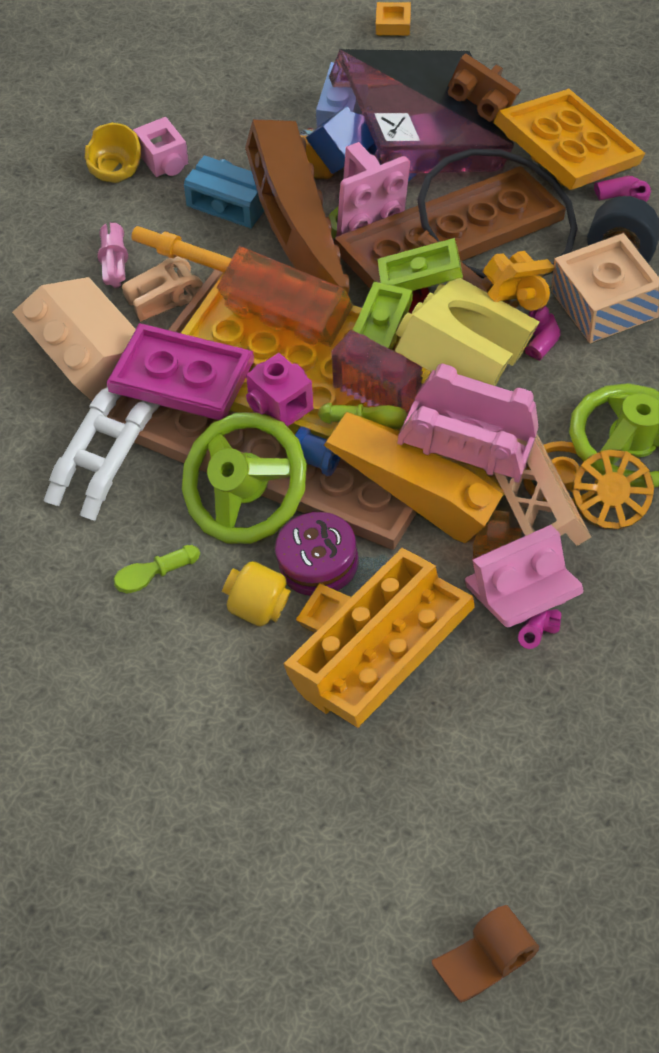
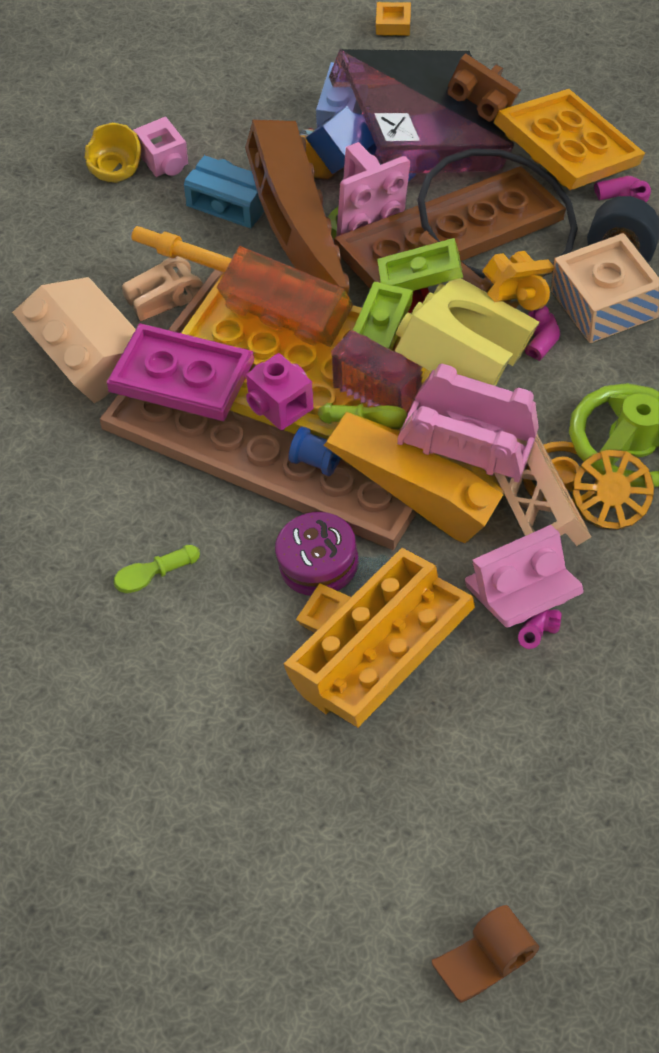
(104, 468): white piece -> none
(112, 255): bright pink axle -> none
(242, 478): lime piece -> none
(256, 593): yellow head -> none
(495, 534): clear orange tile -> none

